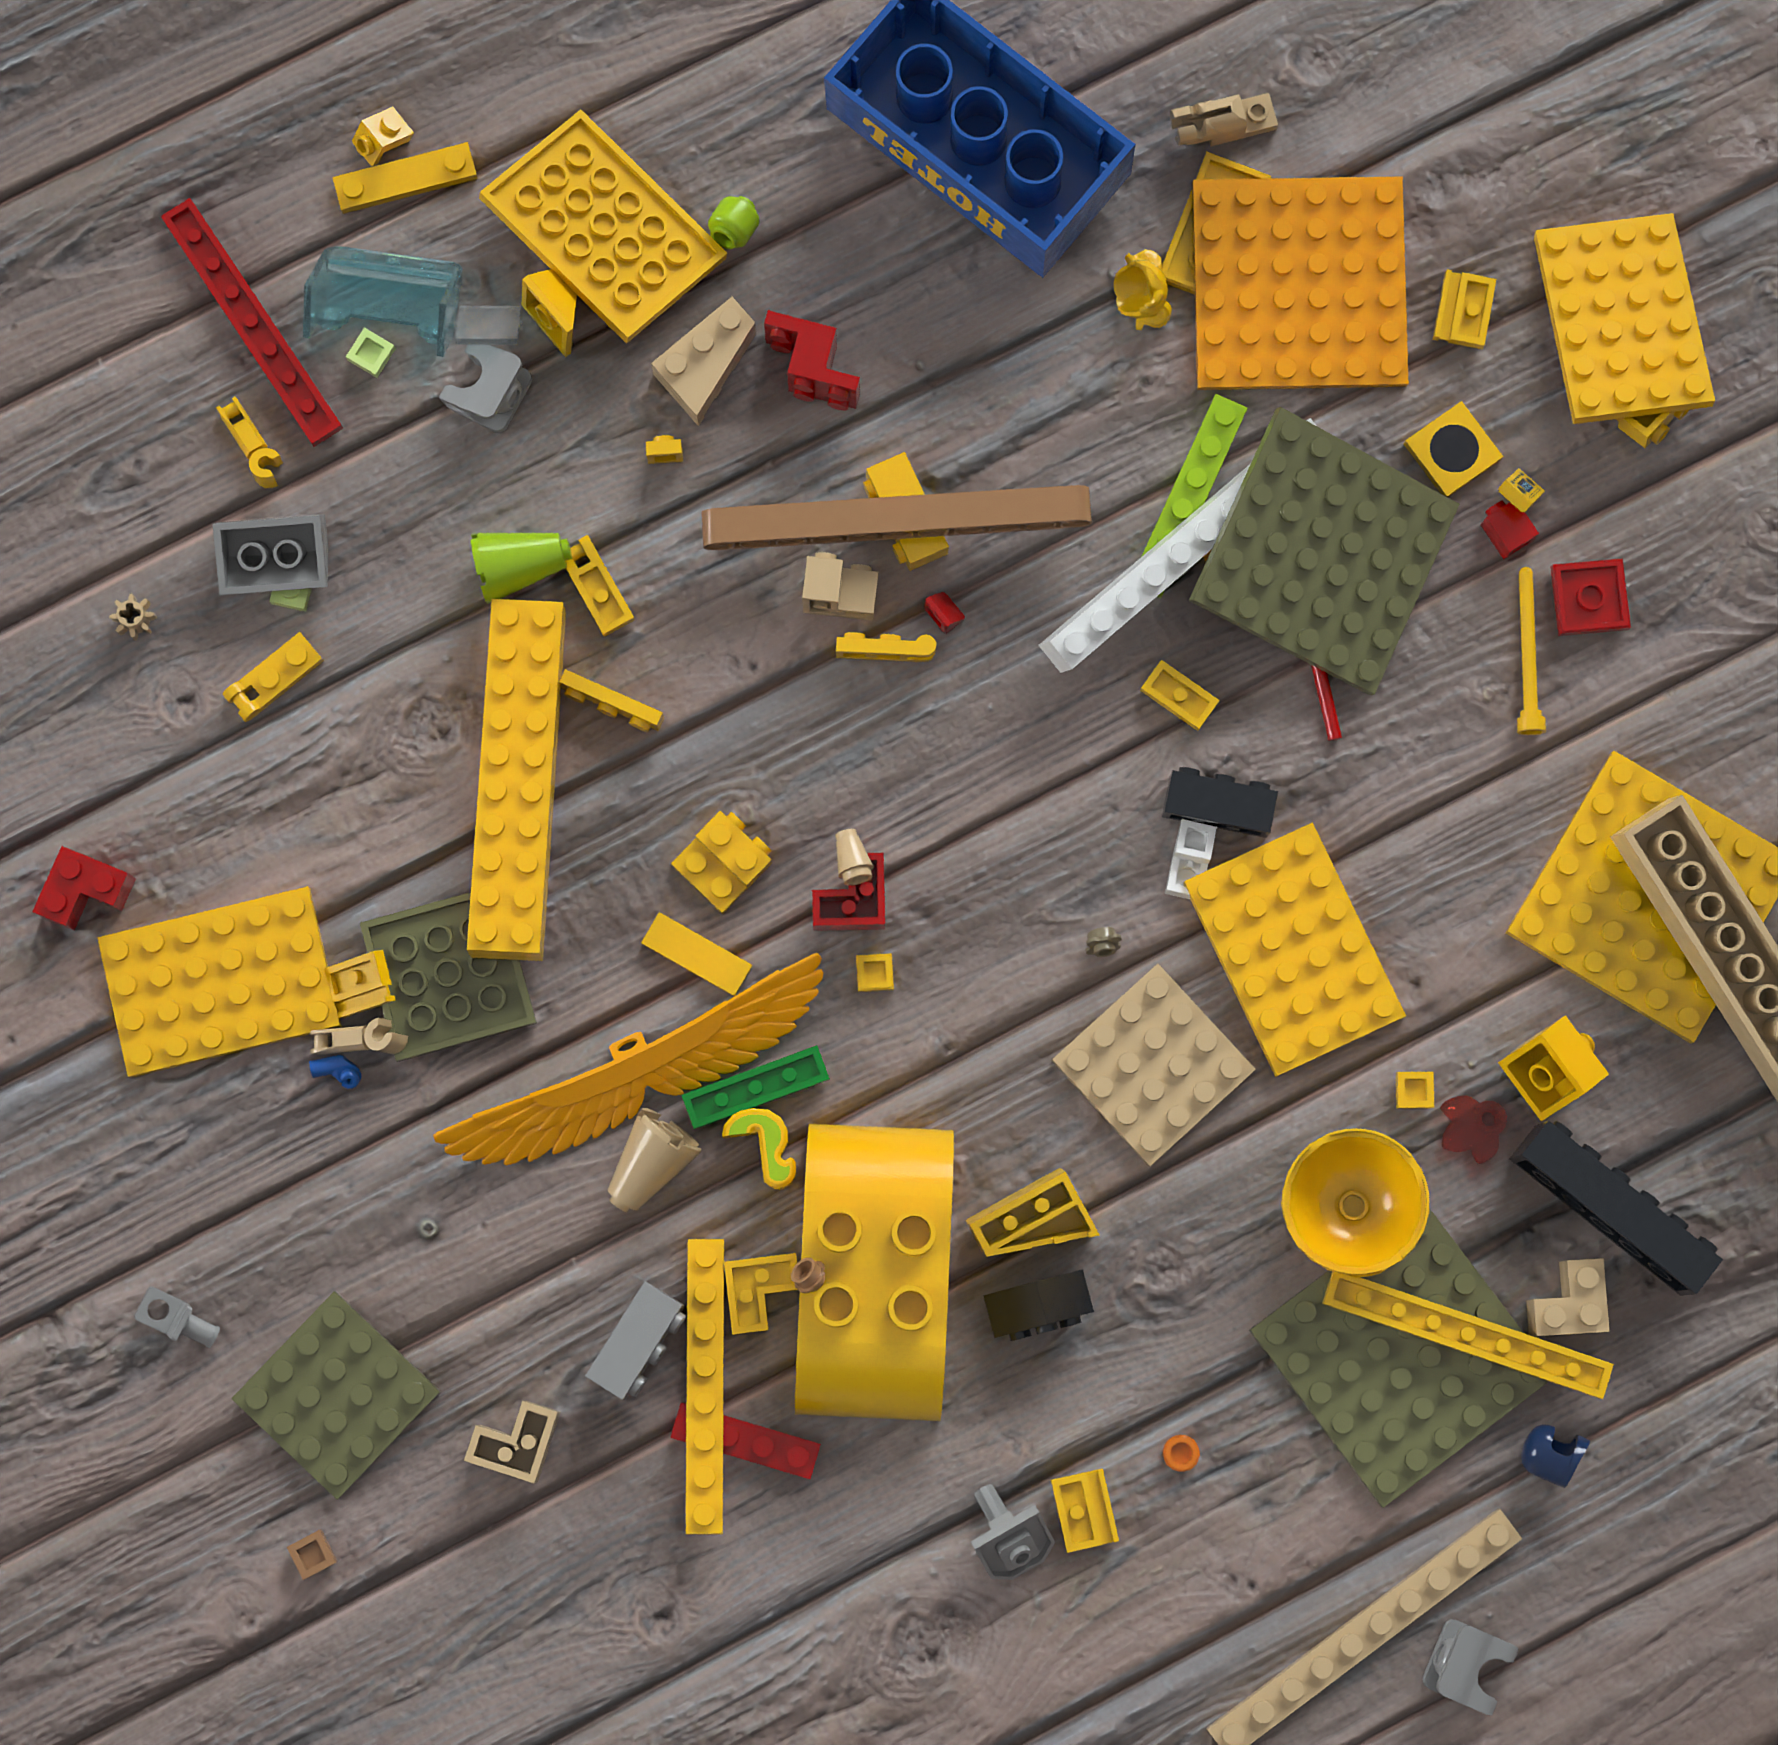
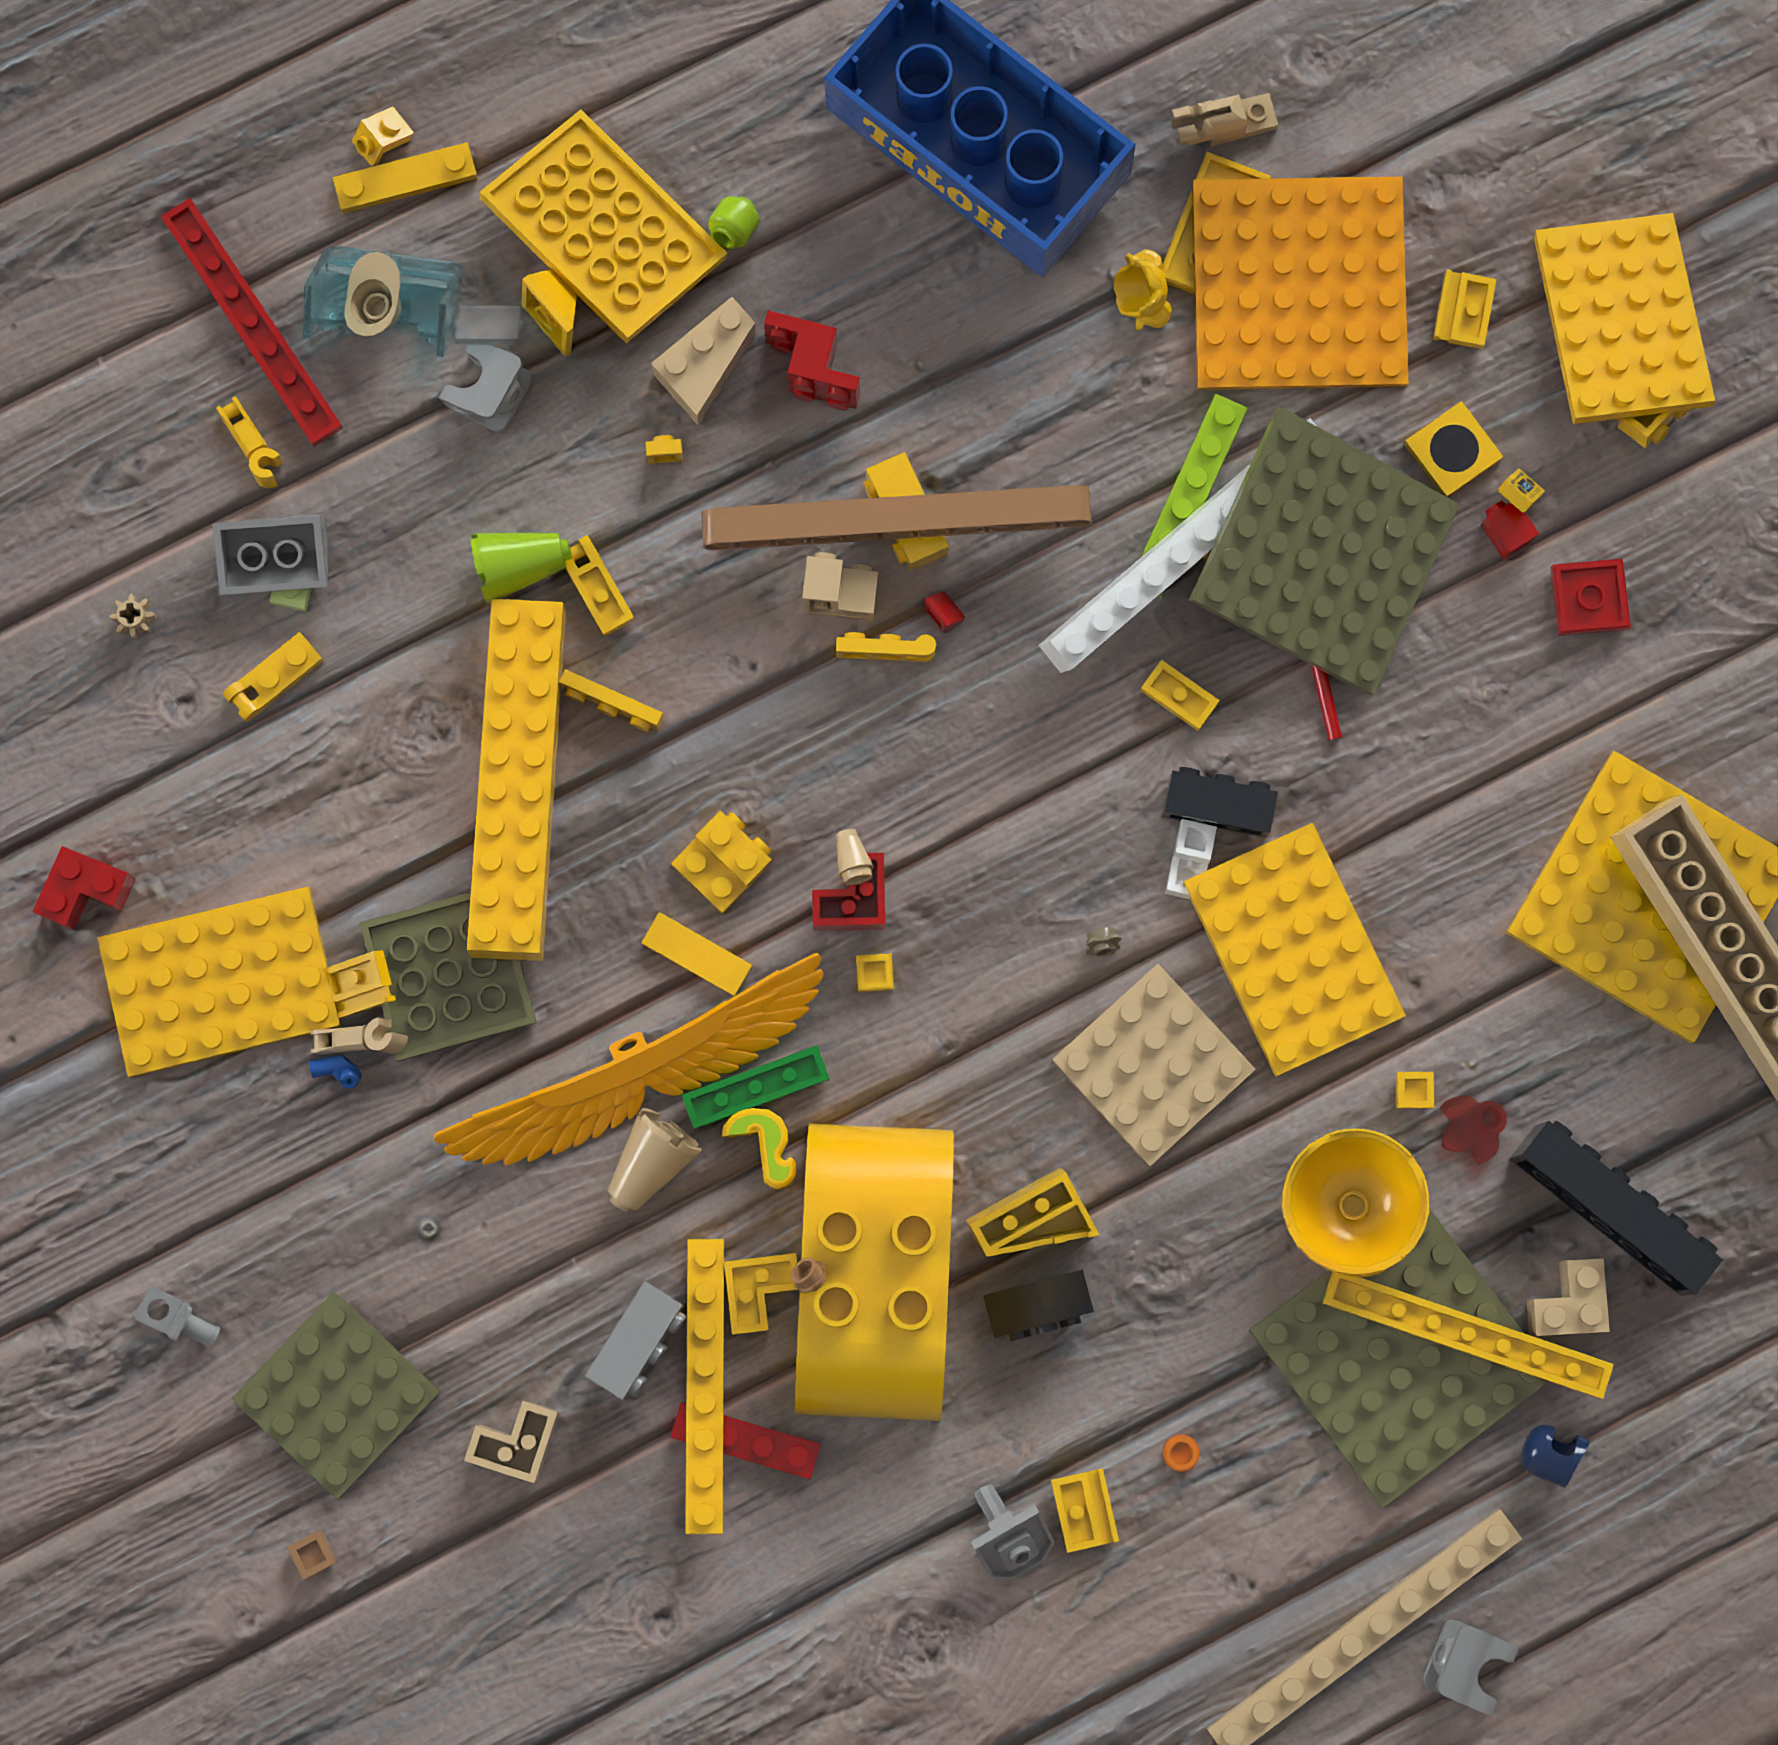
(370, 352): yellowish green plate -> none
(373, 295): none -> tan piece
(1531, 719): yellow piece -> none
(1554, 1067): yellow brick -> none

